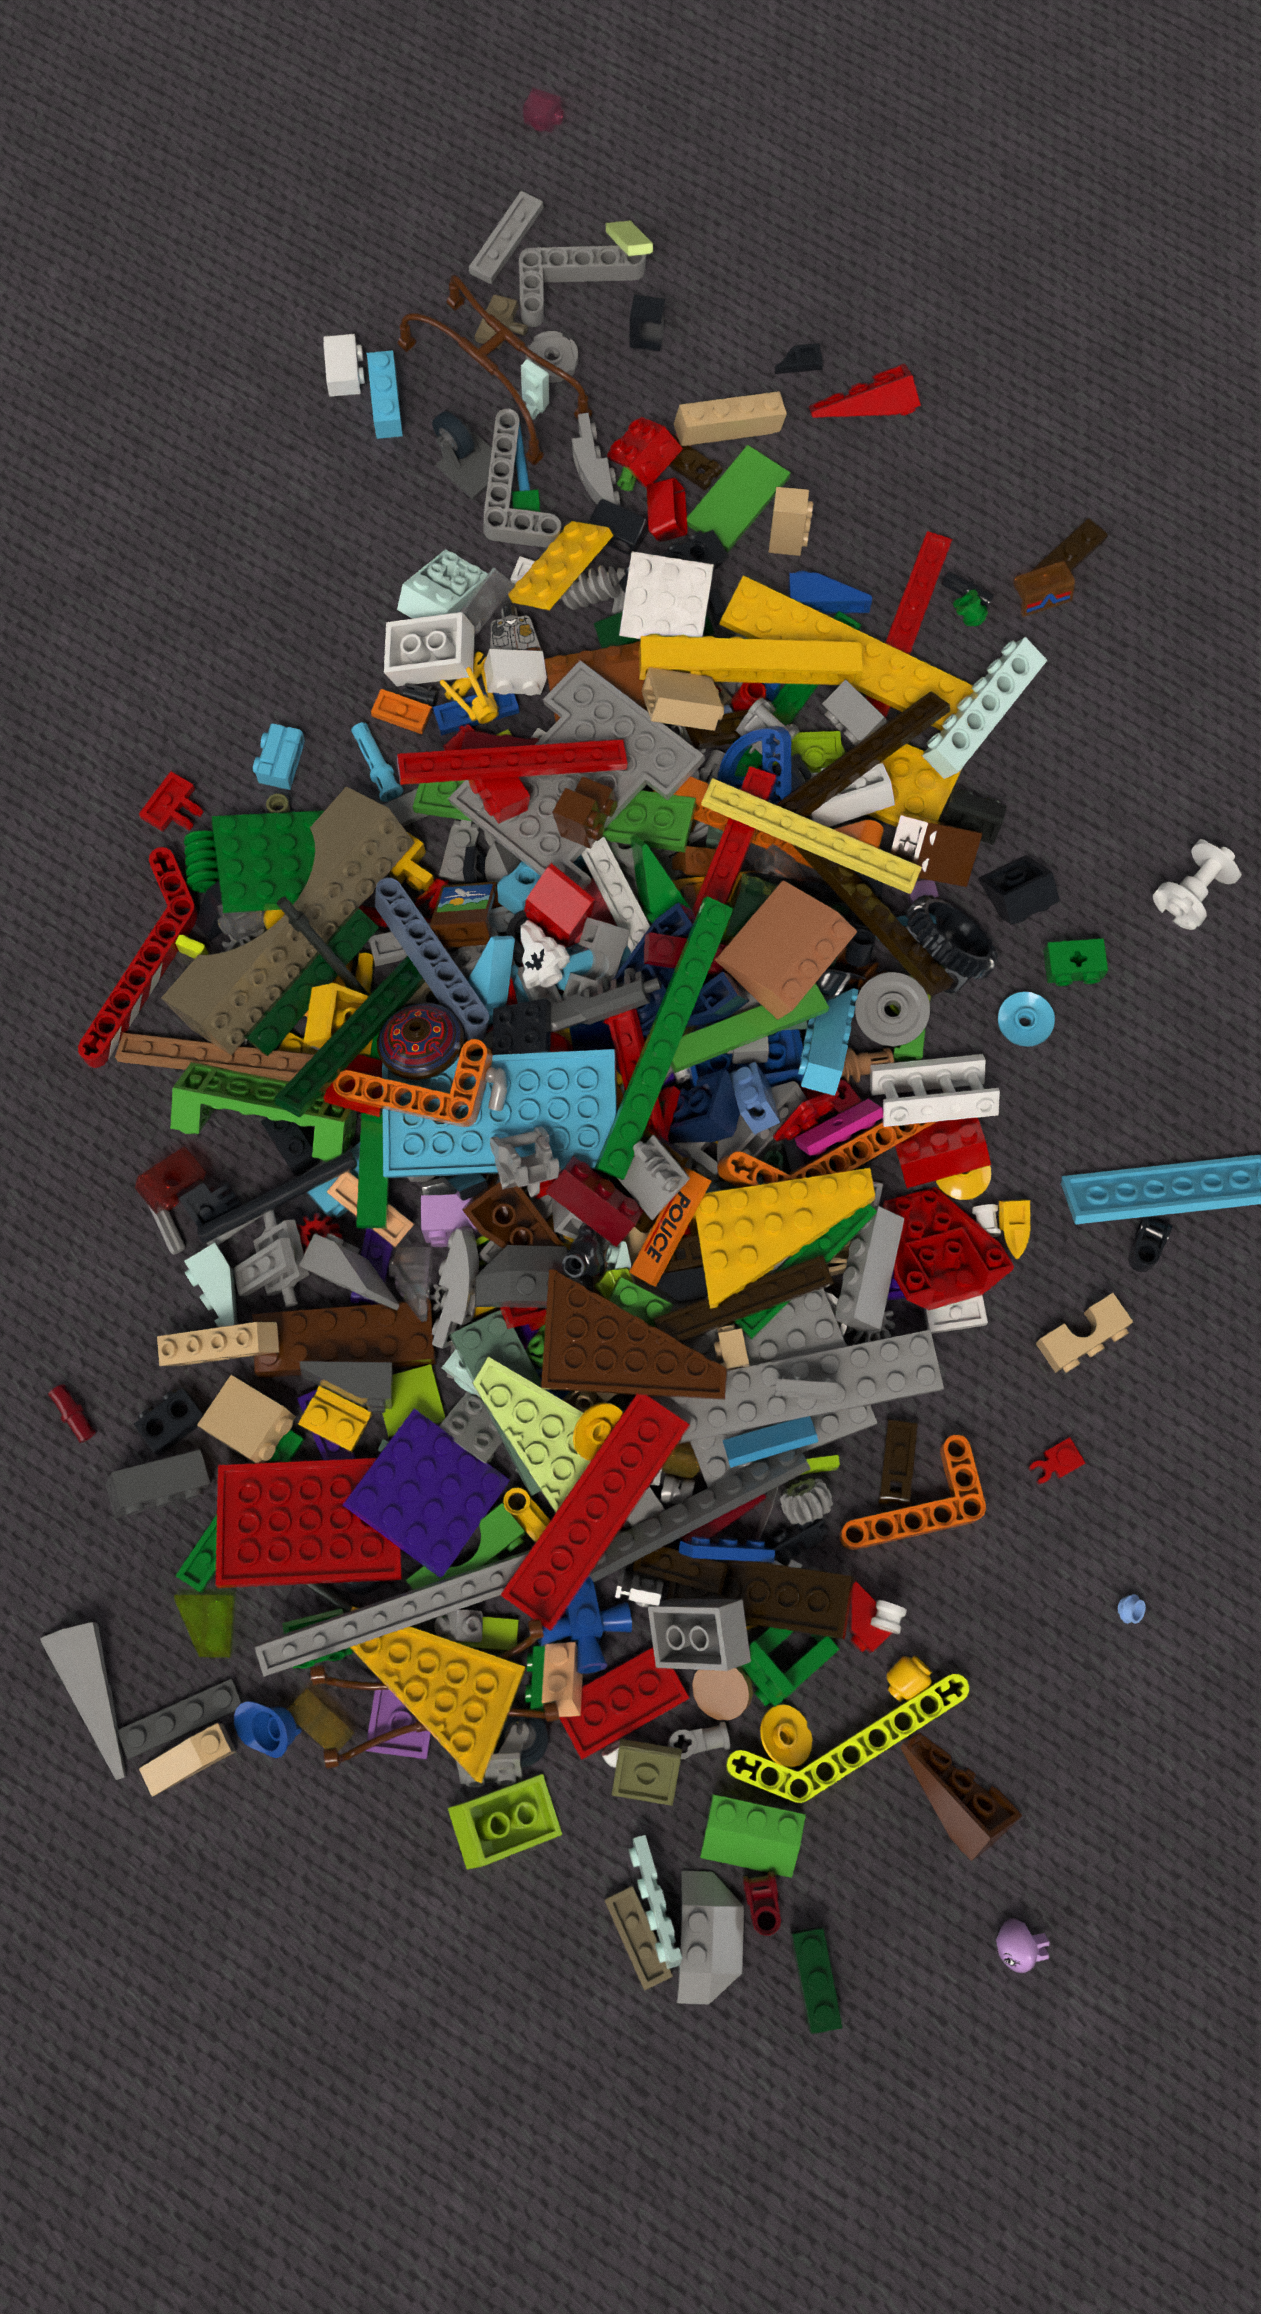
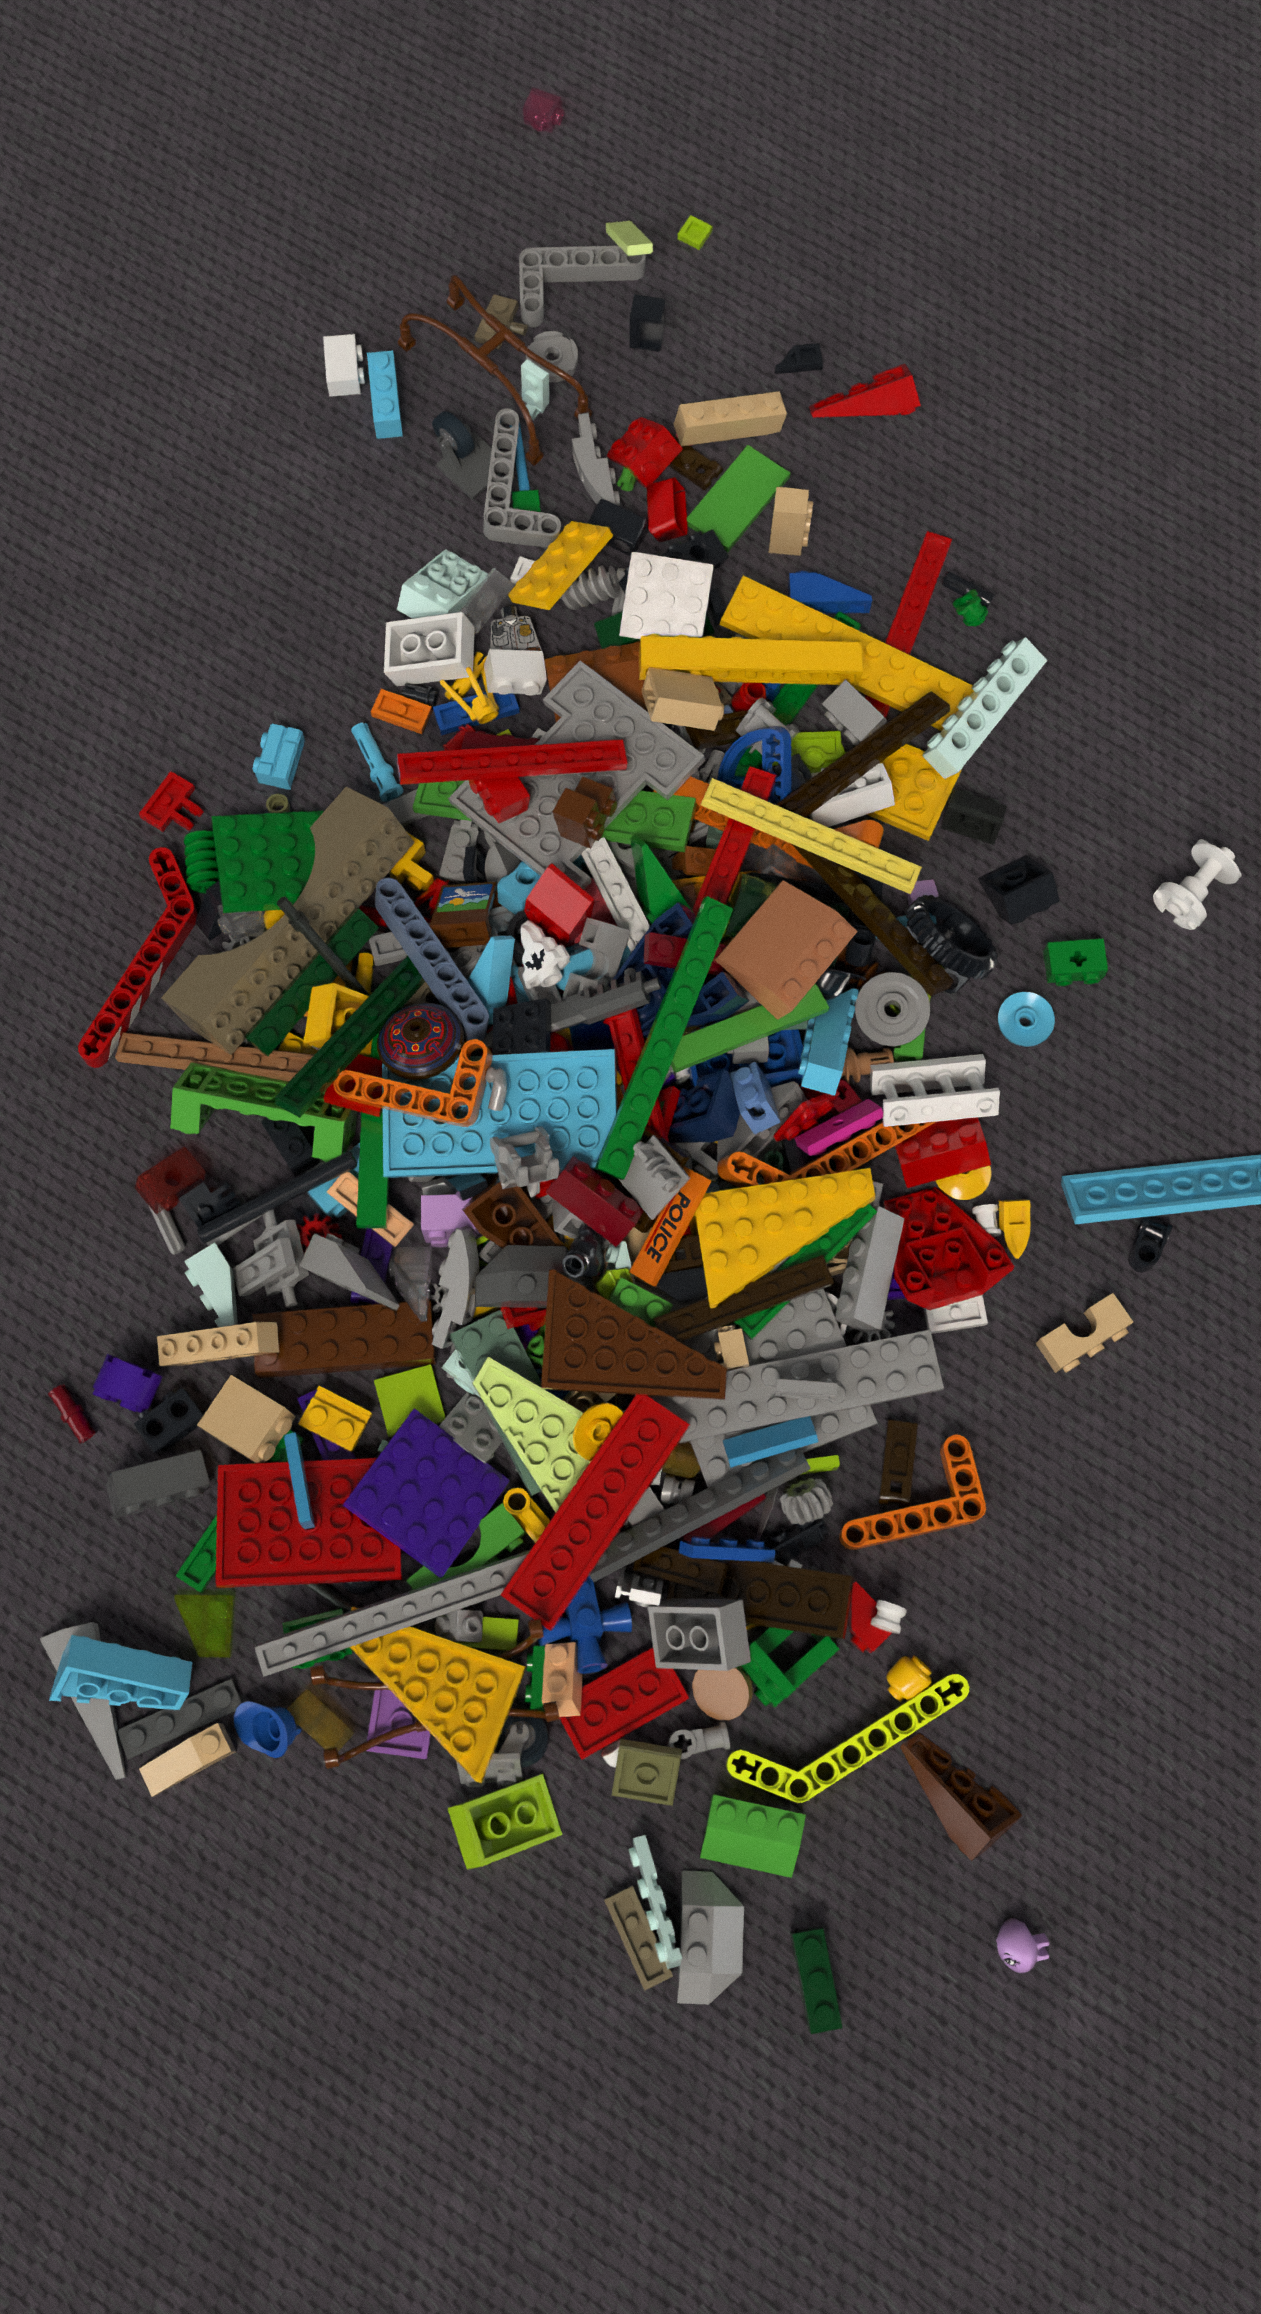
(120, 1675): none -> medium azure wedge
(126, 1382): none -> dark purple brick
(190, 947): neon yellow tile -> none
(299, 1481): none -> dark azure tile
(358, 1382): dark grey slope -> none
(506, 237): light grey plate -> none
(694, 232): none -> lime tile
(762, 1900): dark red piece -> none
(795, 1735): yellow dish -> none
(938, 847): reddish brown slope -> none
(1045, 588): clear orange panel -> none
(1060, 1459): red plate -> none
(1076, 546): dark brown plate -> none
(1131, 1609): light blue plate -> none

